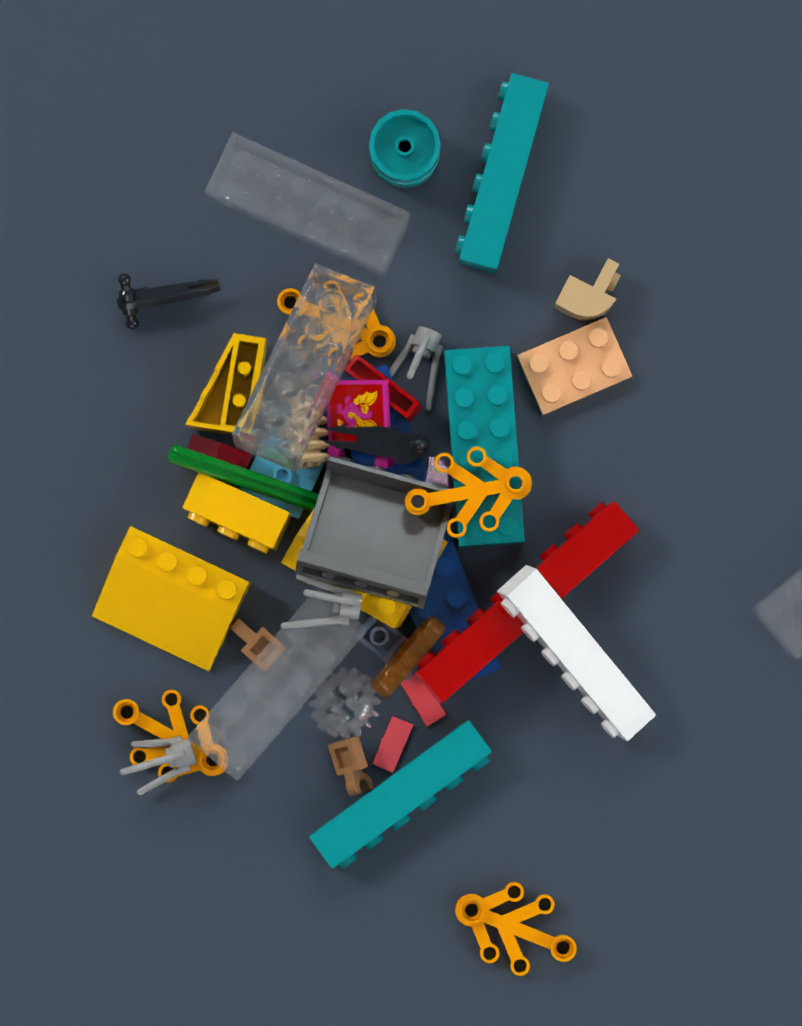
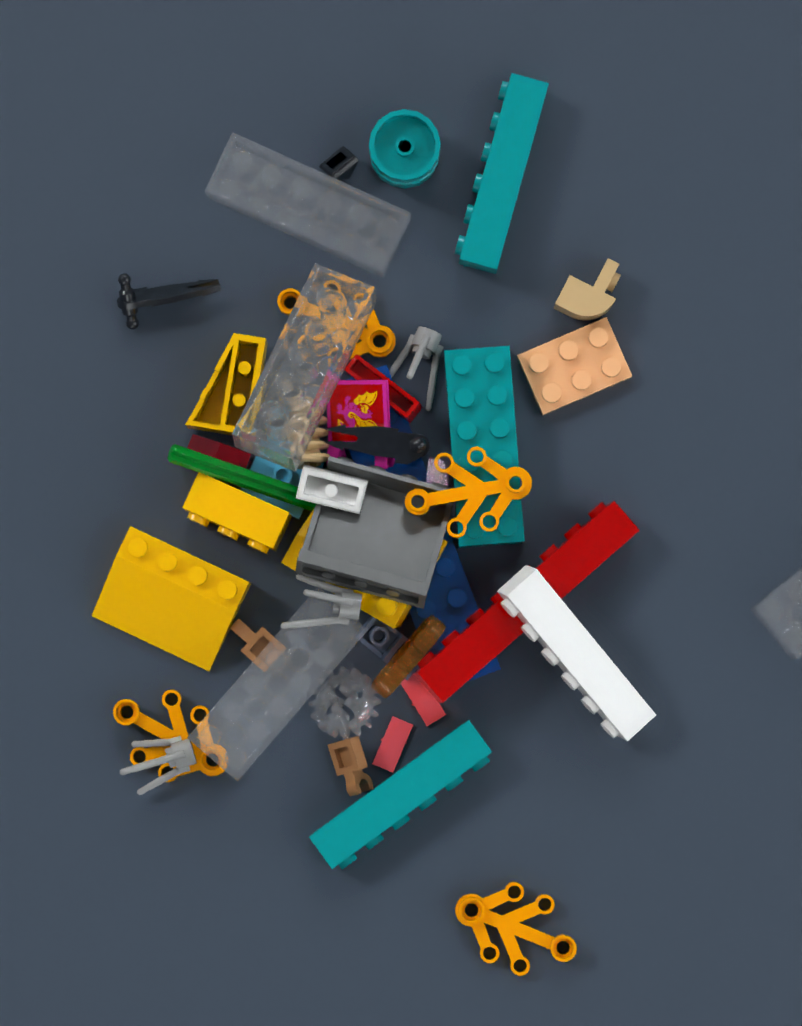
(331, 489): none -> white slope
(340, 164): none -> black slope

